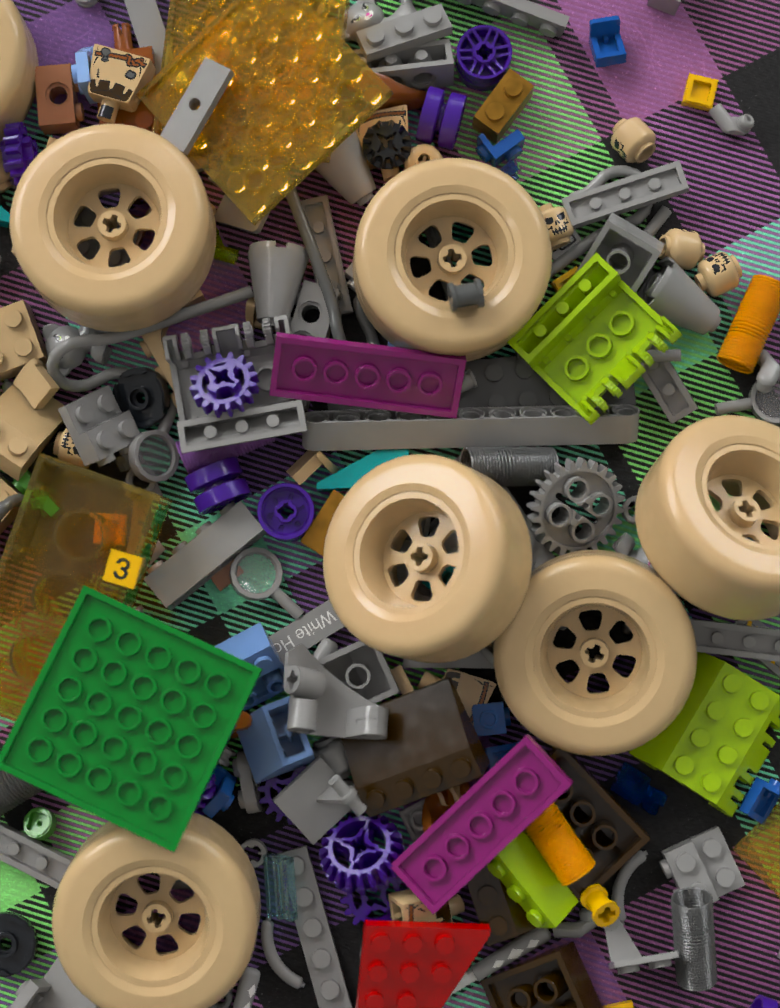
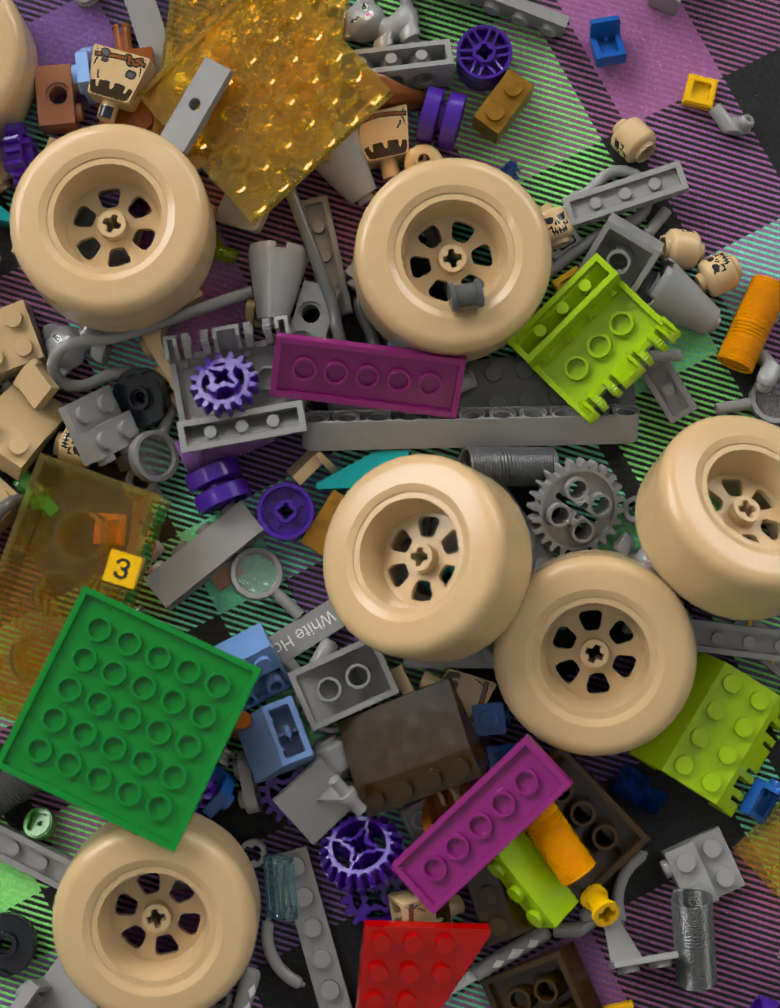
(325, 704): light grey panel -> none
(388, 158): black gear -> none
(404, 32): light grey plate -> none
(506, 149): blue bracket -> none

